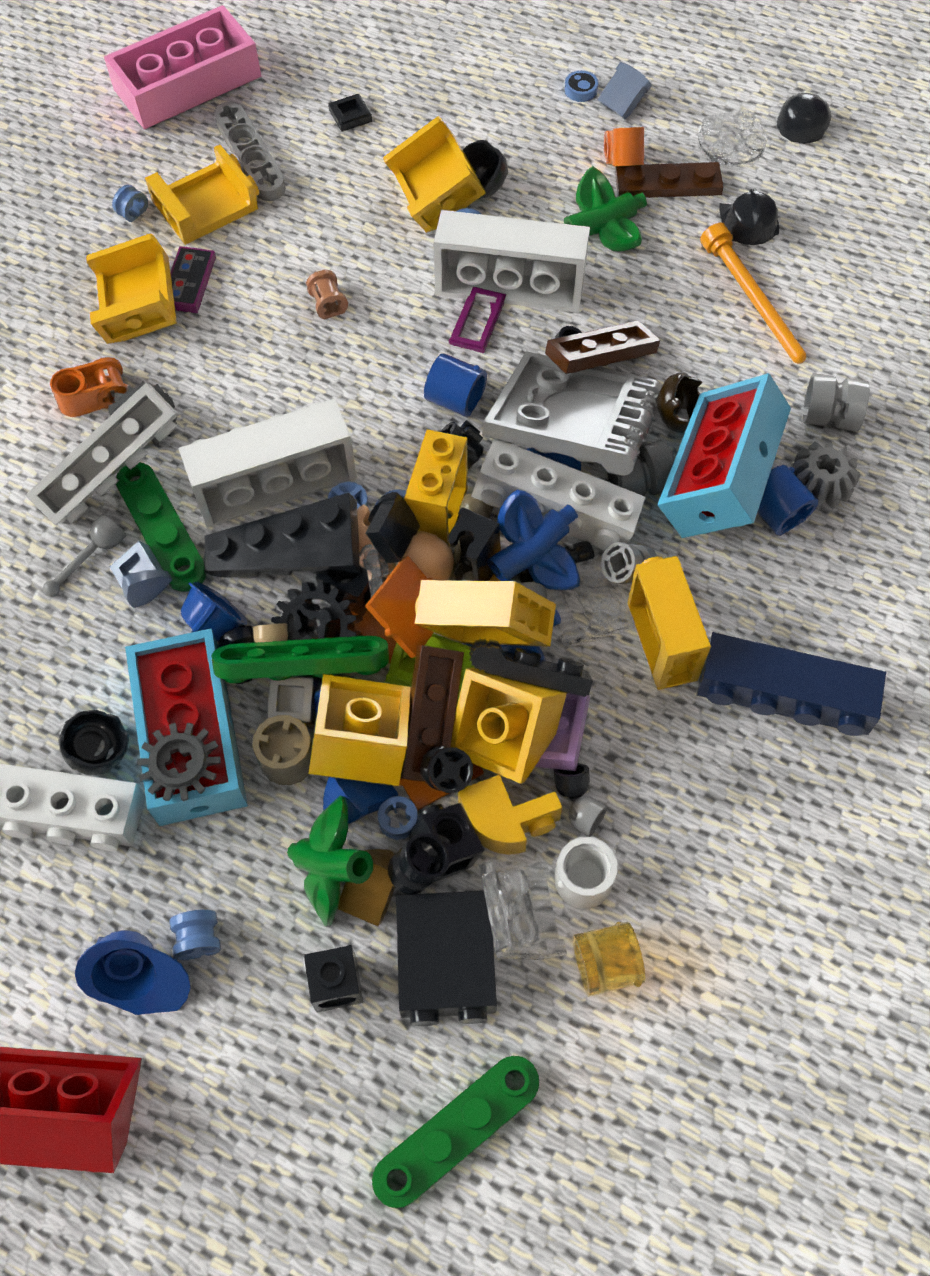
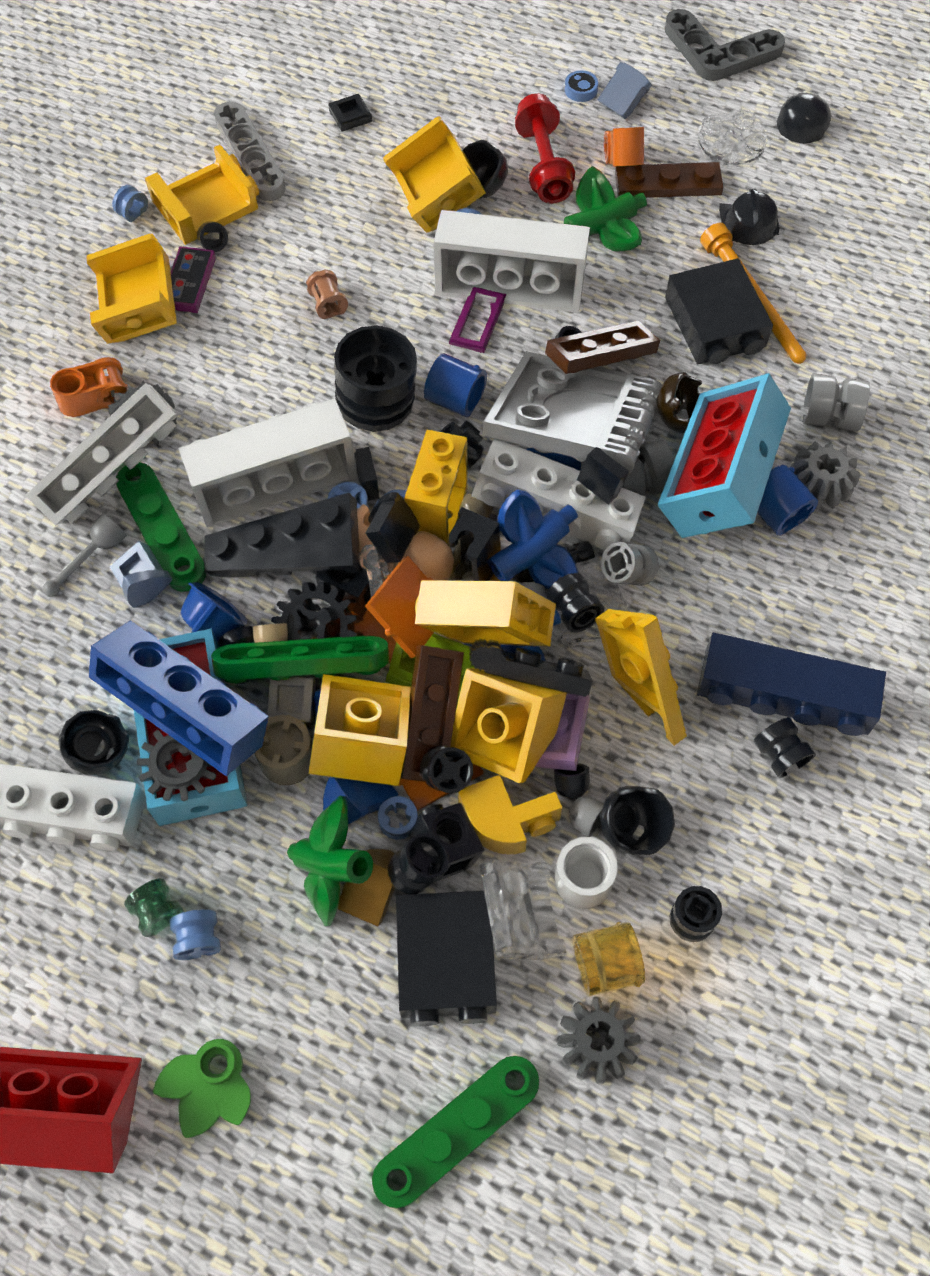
(132, 974): blue piece -> none
(152, 906): none -> clear green wheel
(178, 697): none -> blue brick
(183, 66): bright pink brick -> none
(201, 1092): none -> bright green plate
(212, 244): none -> black hinge
(333, 978): black brick -> none
(366, 472): none -> black tile
(375, 377): none -> black wheel
(553, 175): none -> red piece
(575, 602): none -> black wheel
(602, 475): none -> black tile
(615, 1037): none -> dark grey gear
(634, 807): none -> black hair
(641, 665): none -> yellow wing
(668, 622): yellow window -> none
(690, 921): none -> black wheel
(713, 53): none -> dark grey beam
(718, 311): none -> black brick
(784, 746): none -> black wheel

